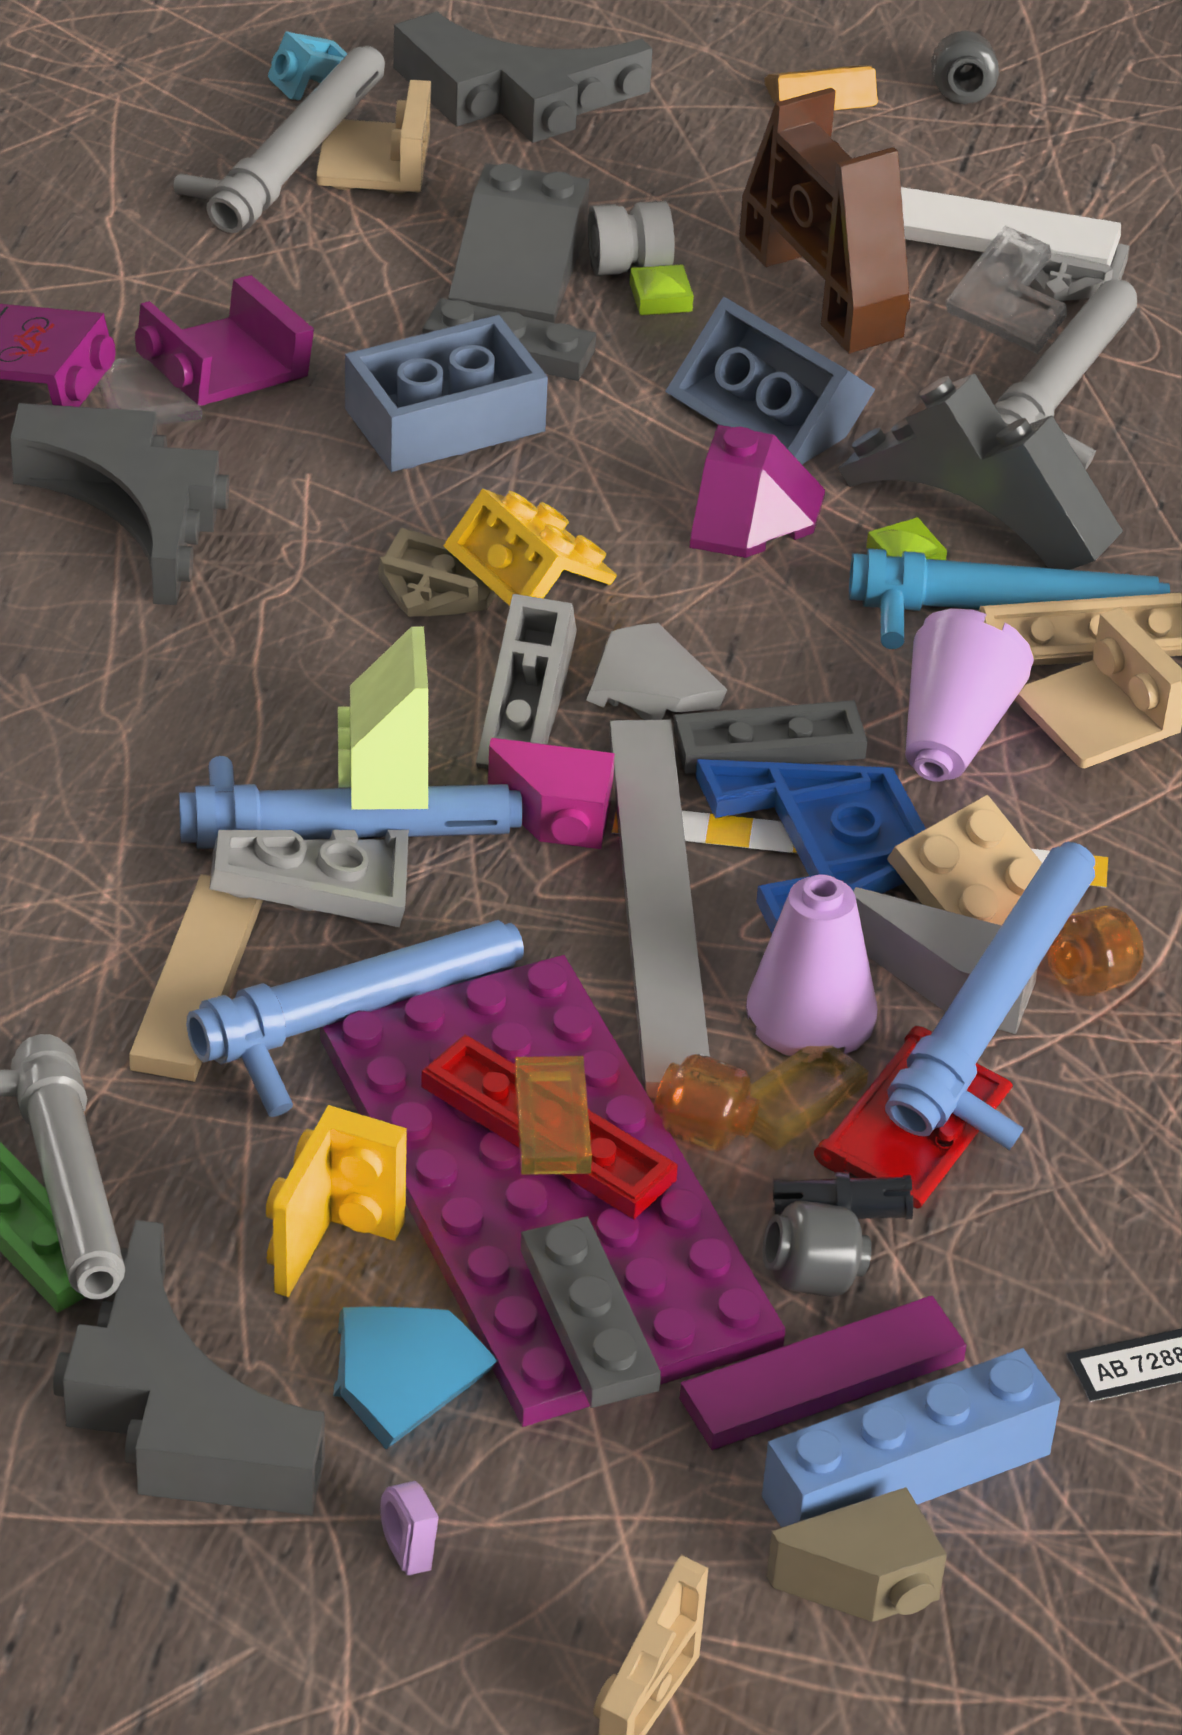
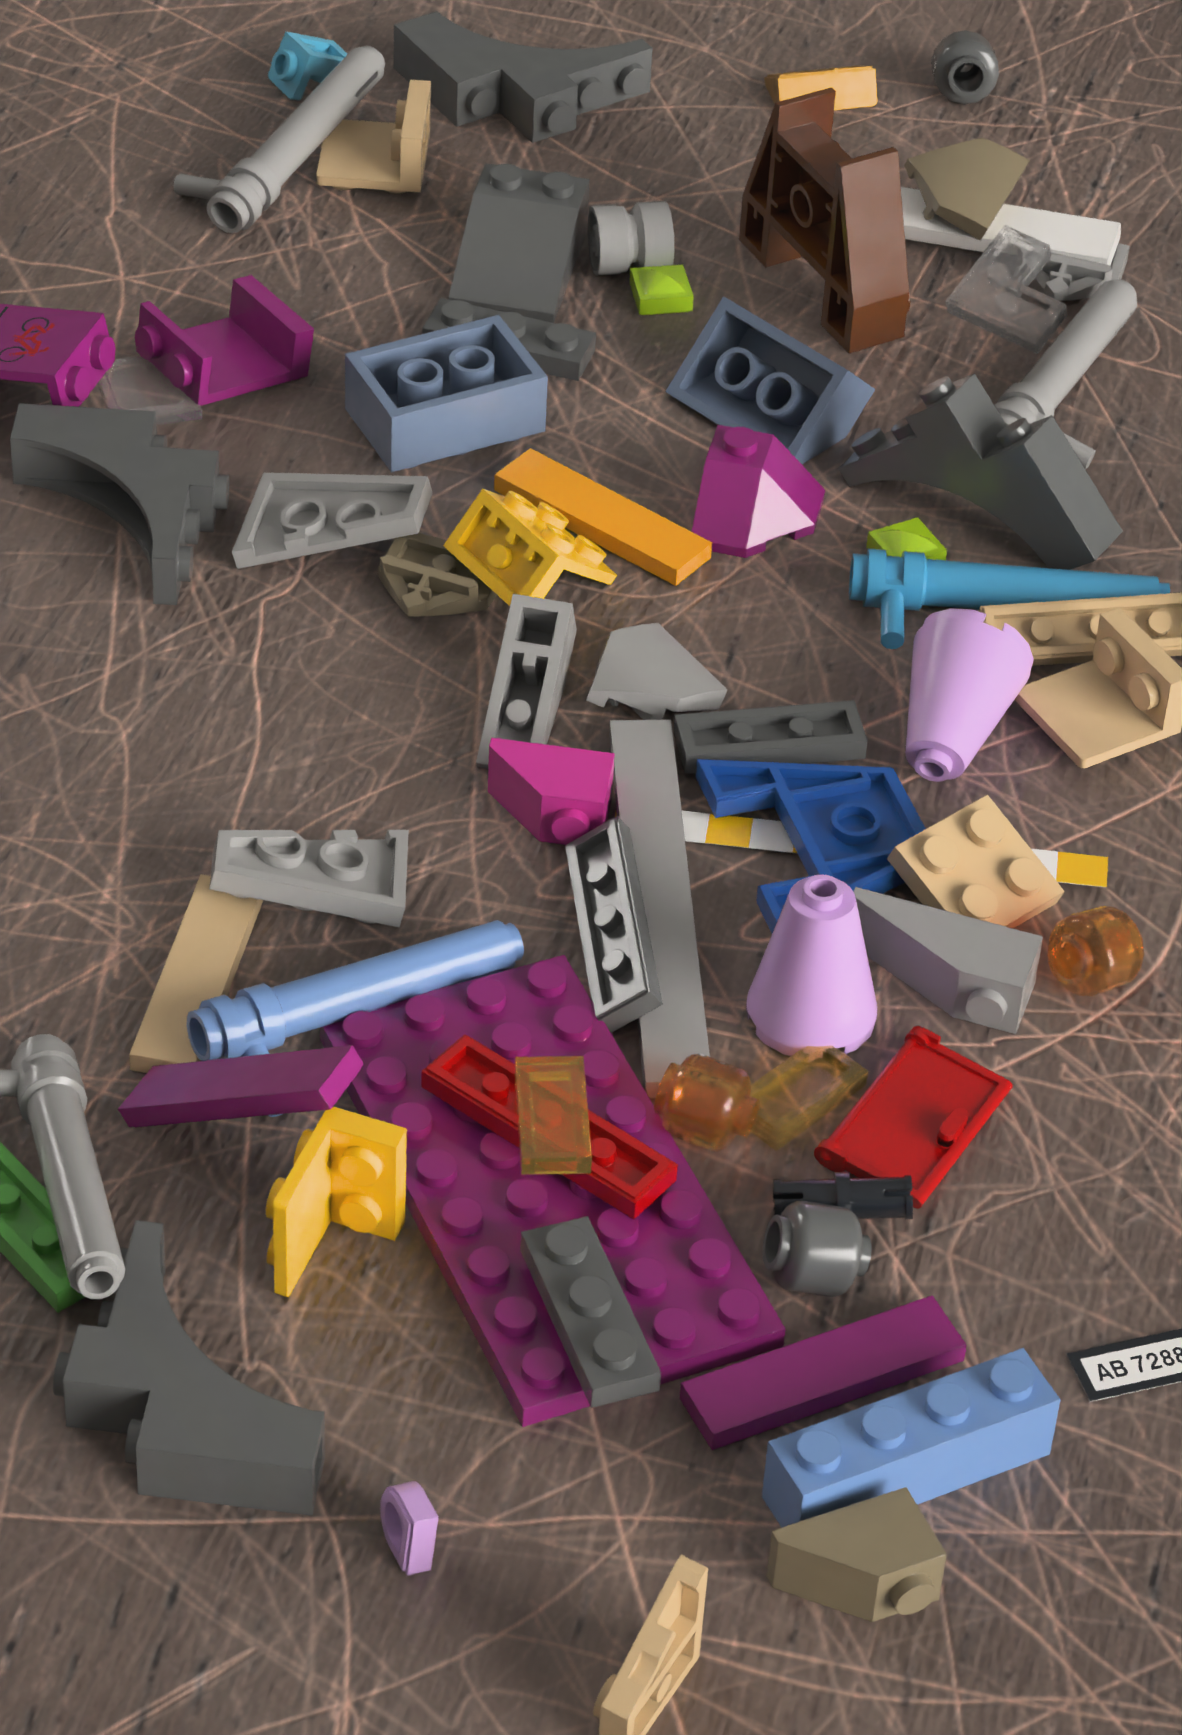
(242, 1087): none -> magenta tile
(316, 812): medium blue cylinder -> none
(327, 512): none -> light grey wing
(387, 730): yellowish green slope -> none
(405, 1365): dark azure slope -> none
(606, 517): none -> light orange tile
(613, 925): none -> dark grey tile
(946, 1060): medium blue cylinder -> none
(966, 182): none -> dark tan slope

